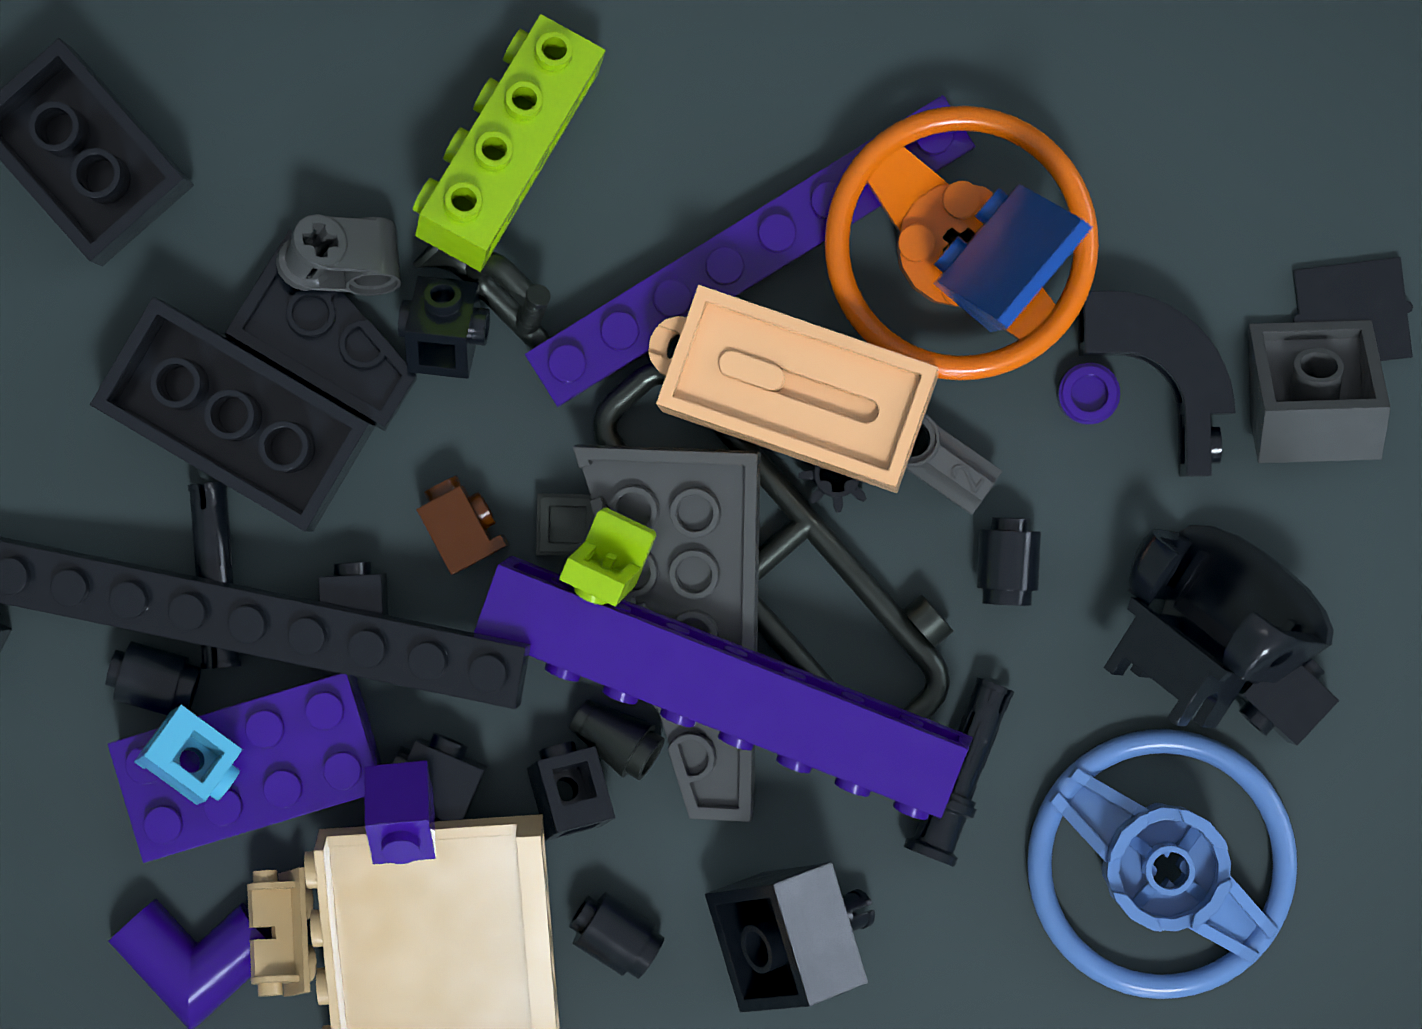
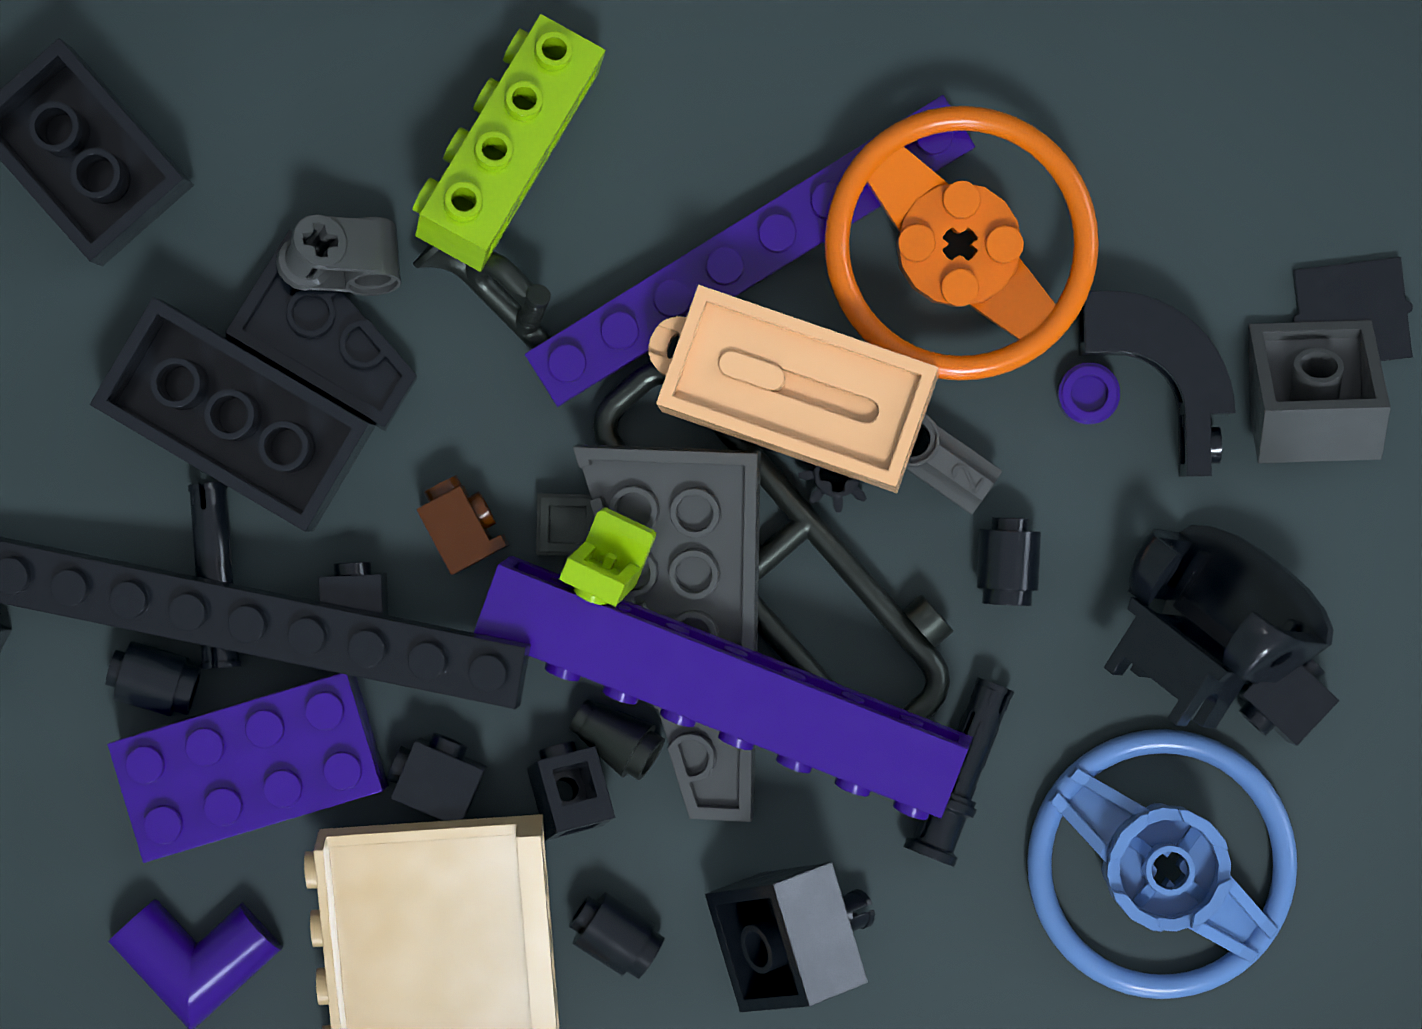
(183, 732): medium azure brick -> none
(287, 958): tan hinge -> none
(399, 812): dark purple brick -> none
(446, 314): black brick -> none
(1009, 256): blue slope -> none

